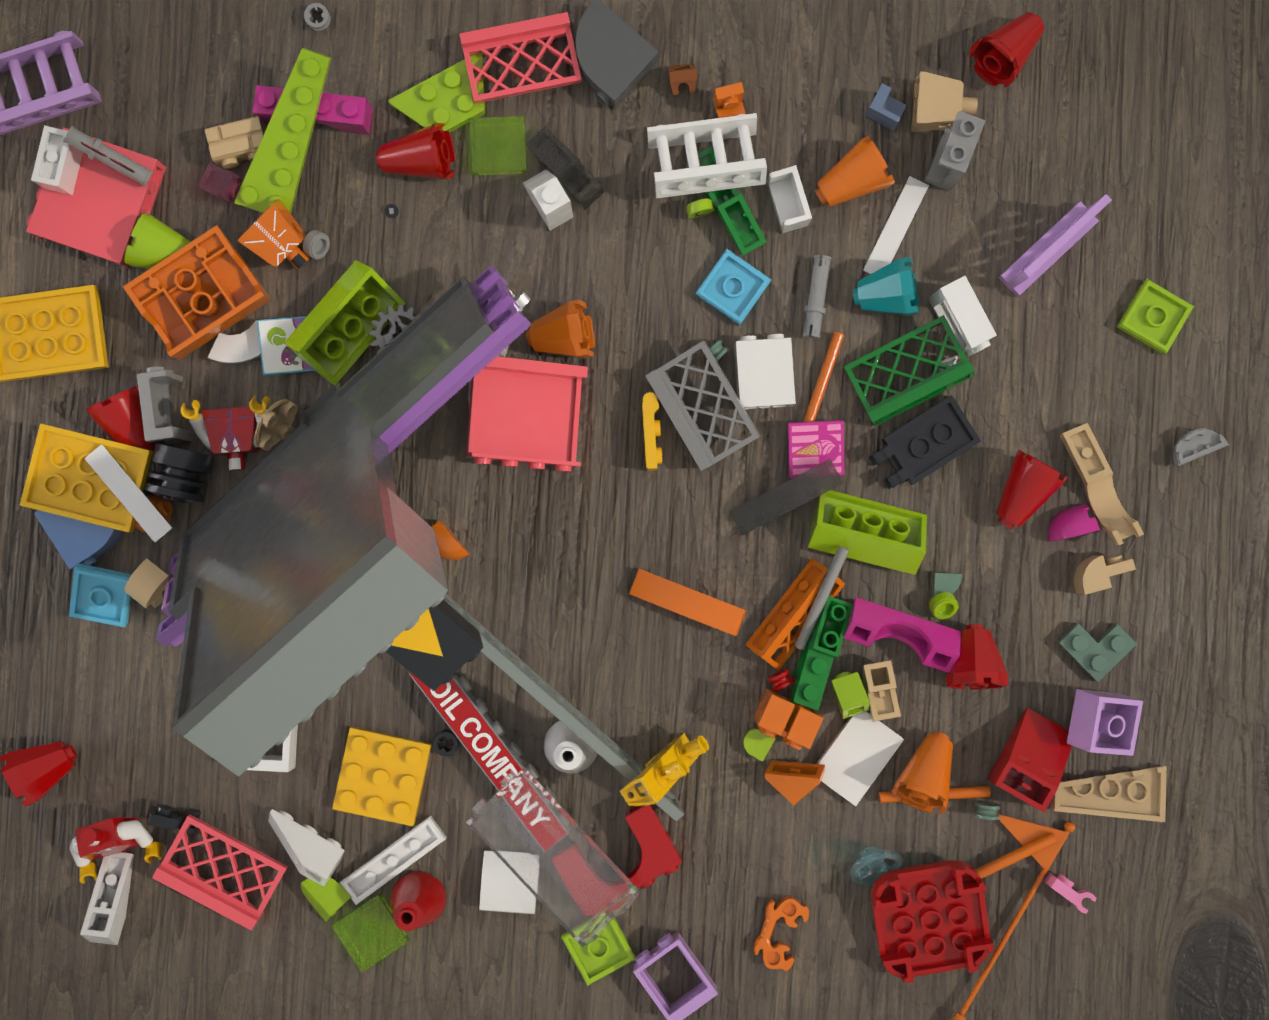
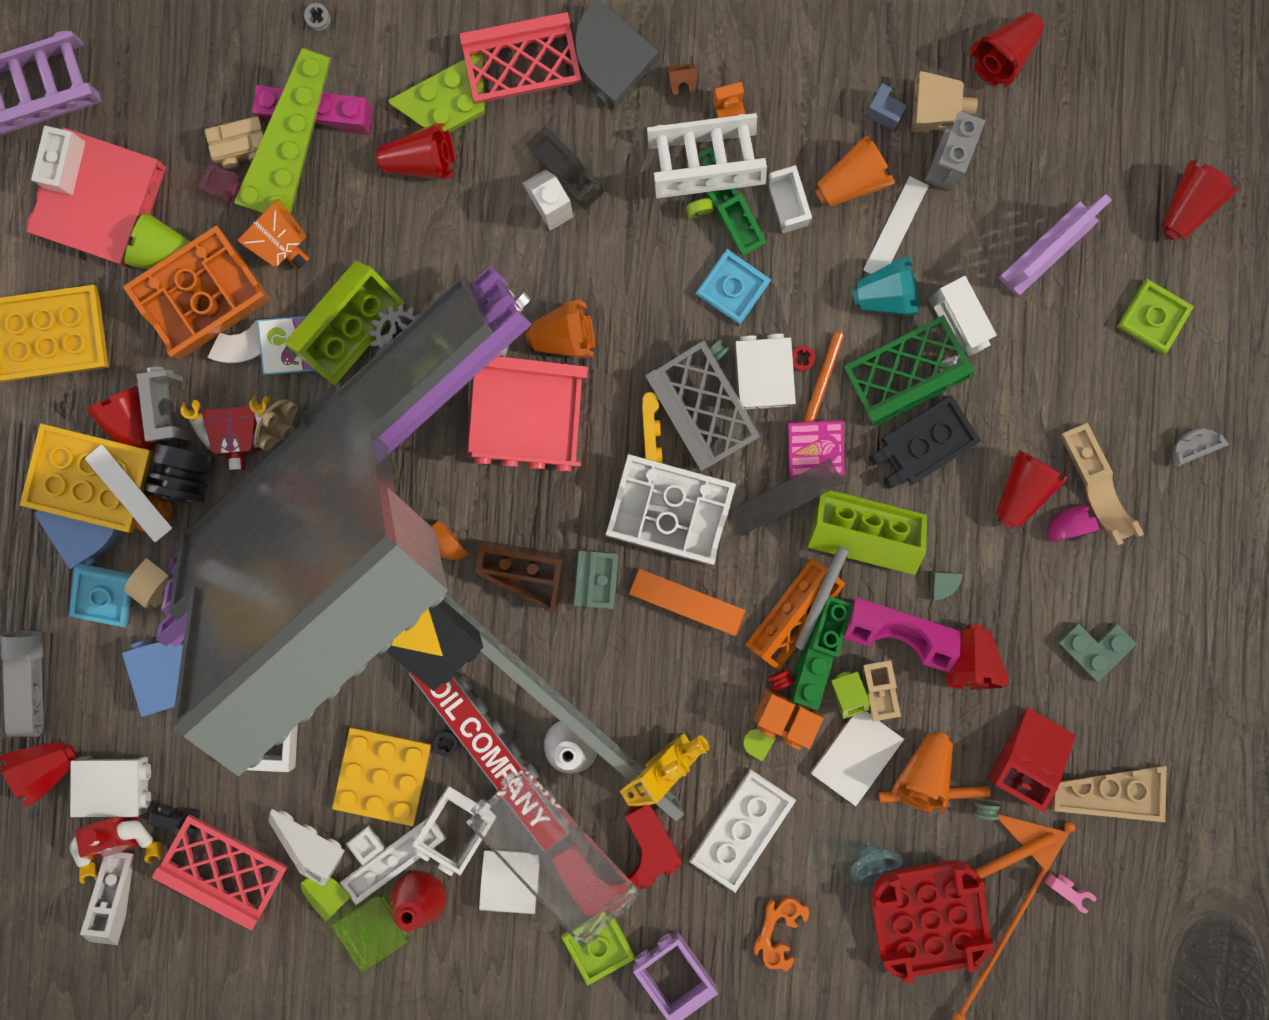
(22, 683): none -> light grey beam
(76, 138): light grey pin -> none
(109, 787): none -> white panel
(153, 675): none -> medium blue brick
(316, 244): light grey tile -> none
(365, 845): none -> white tile
(391, 210): black piece -> none
(425, 851): none -> white window
(498, 145): clear neon green plate -> none
(523, 571): none -> reddish brown wedge
(596, 579): none -> sand green plate
(670, 510): none -> white piece
(742, 830): none -> white tile
(794, 779): orange slope -> none
(804, 349): none -> red bush
(815, 308): light grey pin -> none
(943, 605): lime tile -> none
(1094, 573): tan brick -> none
(1104, 722): lavender brick -> none
(1196, 199): none -> red cone

